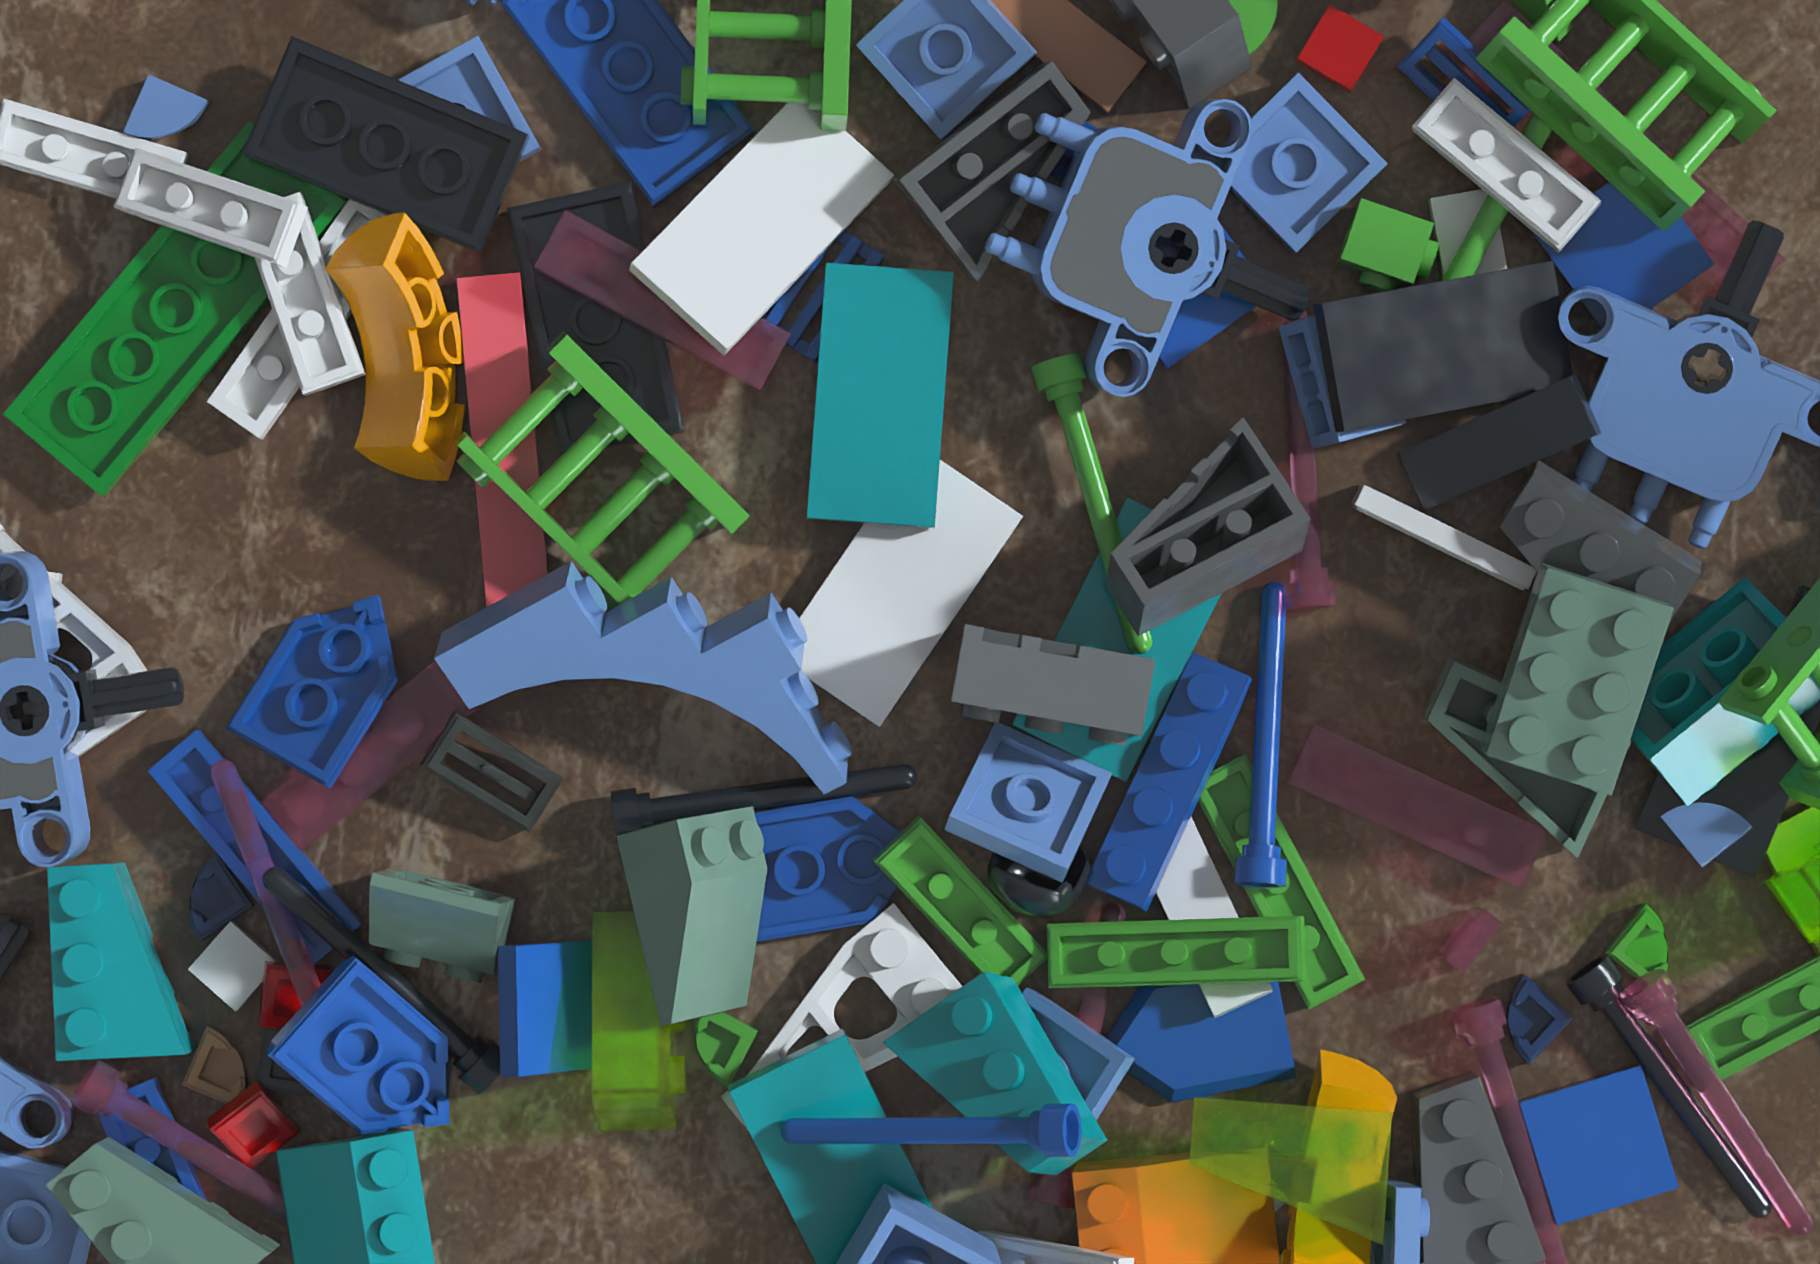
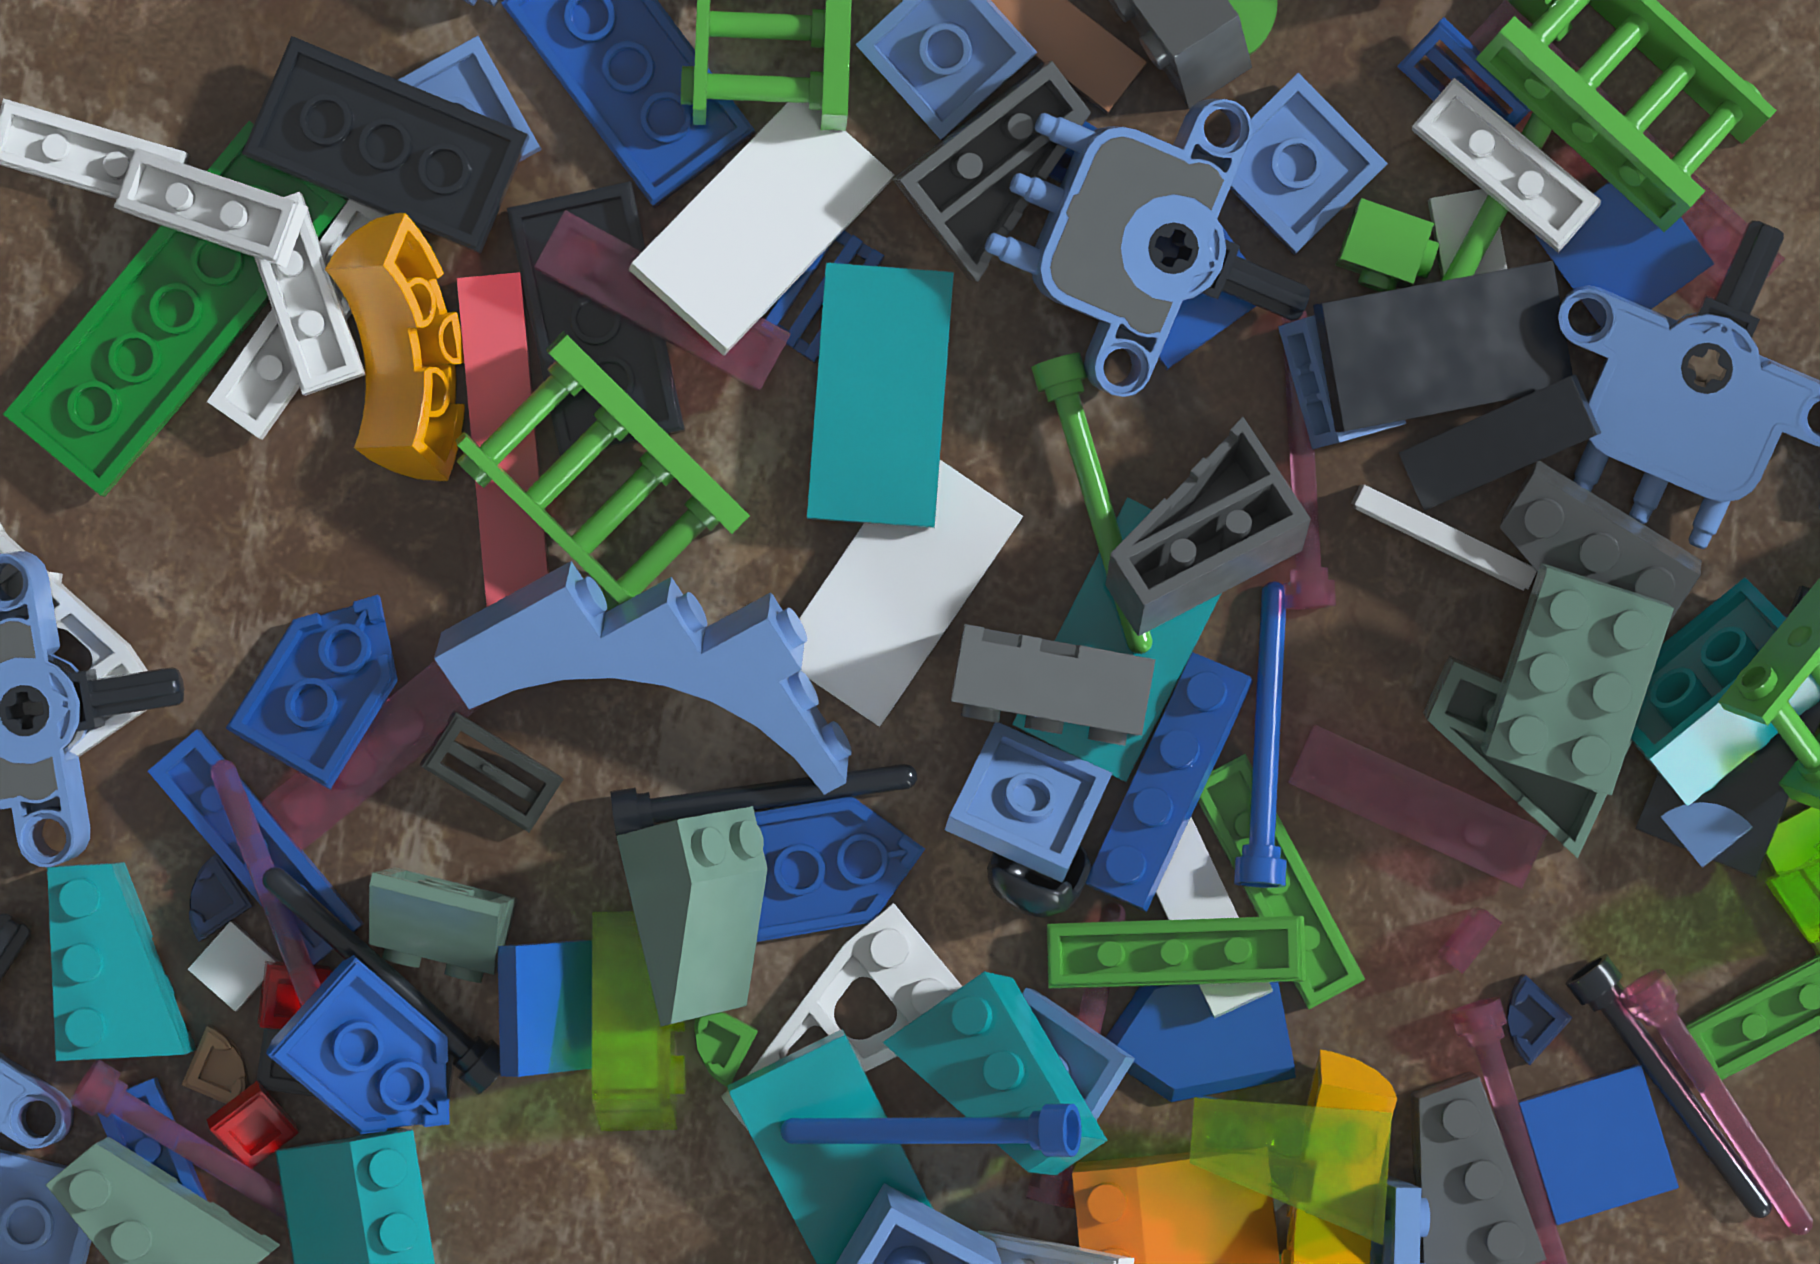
(163, 110): medium blue tile -> none
(959, 903): bright green tile -> none
(1339, 48): red tile -> none
(1640, 944): bright green tile -> none

